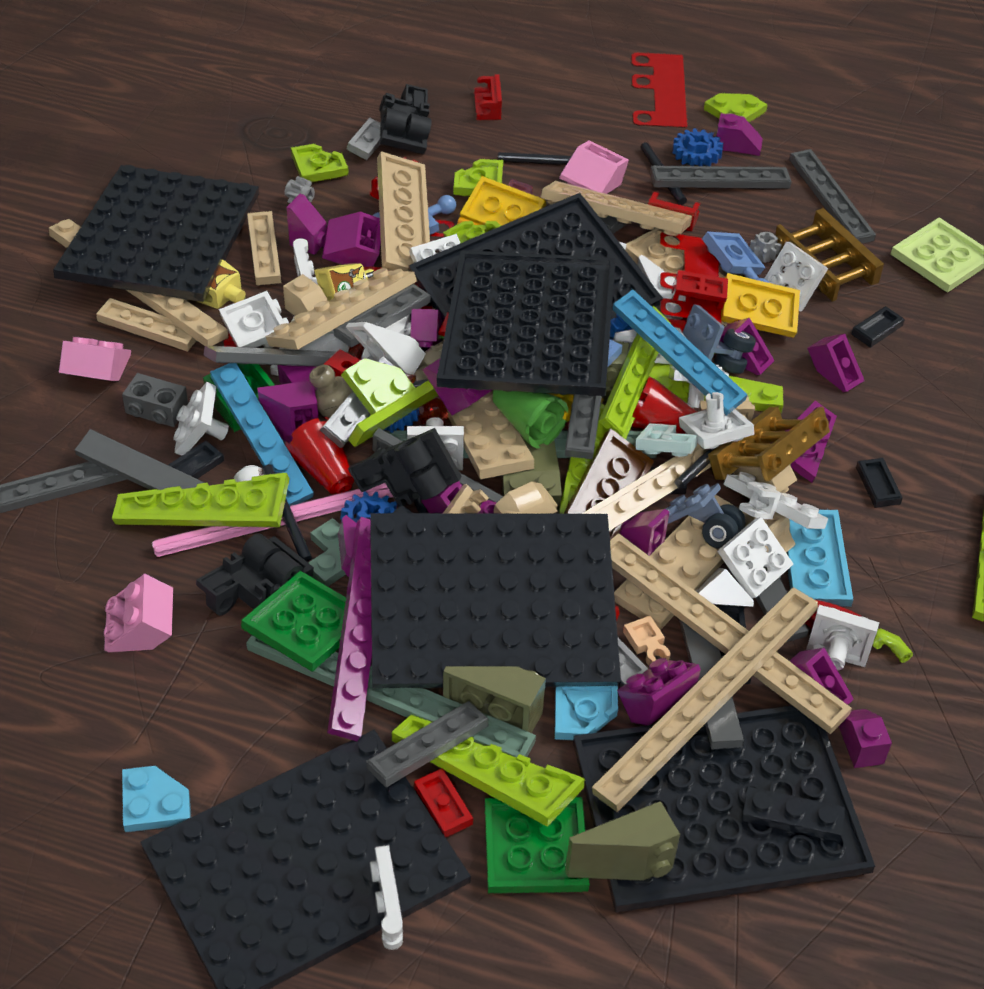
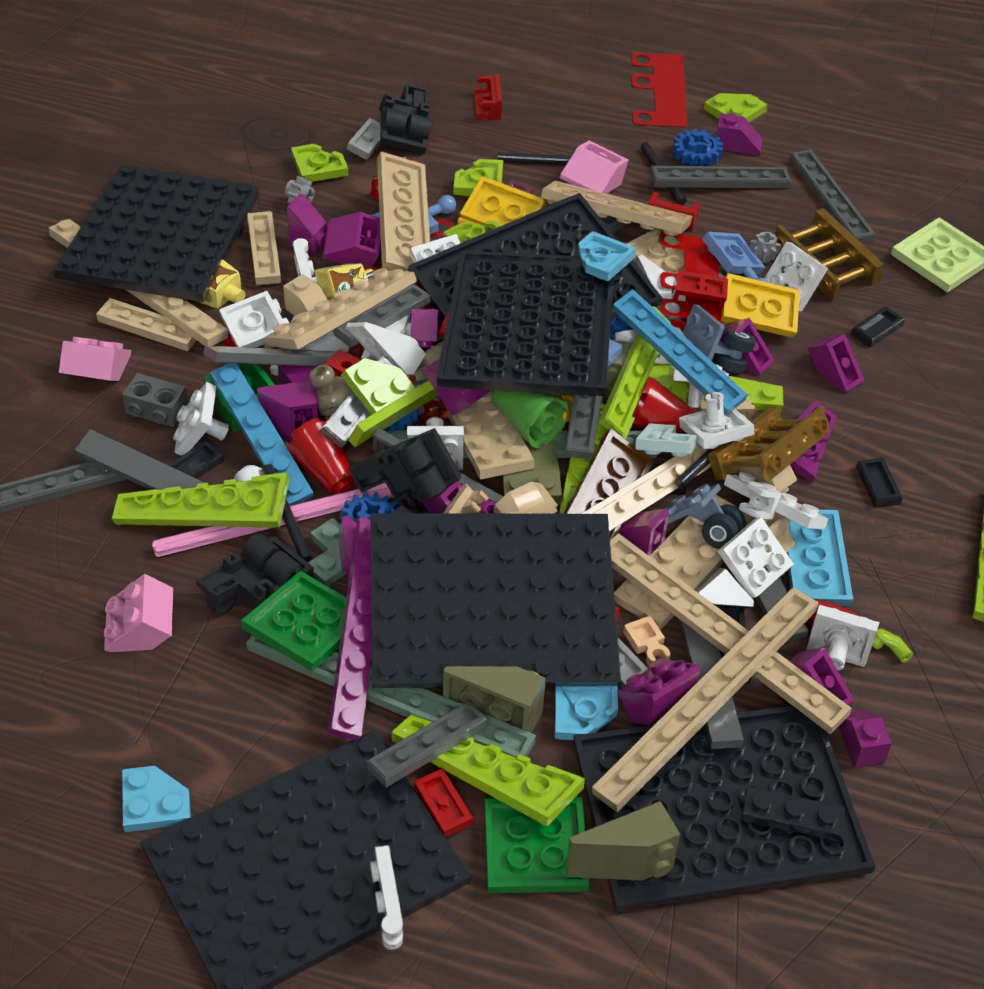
(604, 256): none -> medium azure plate

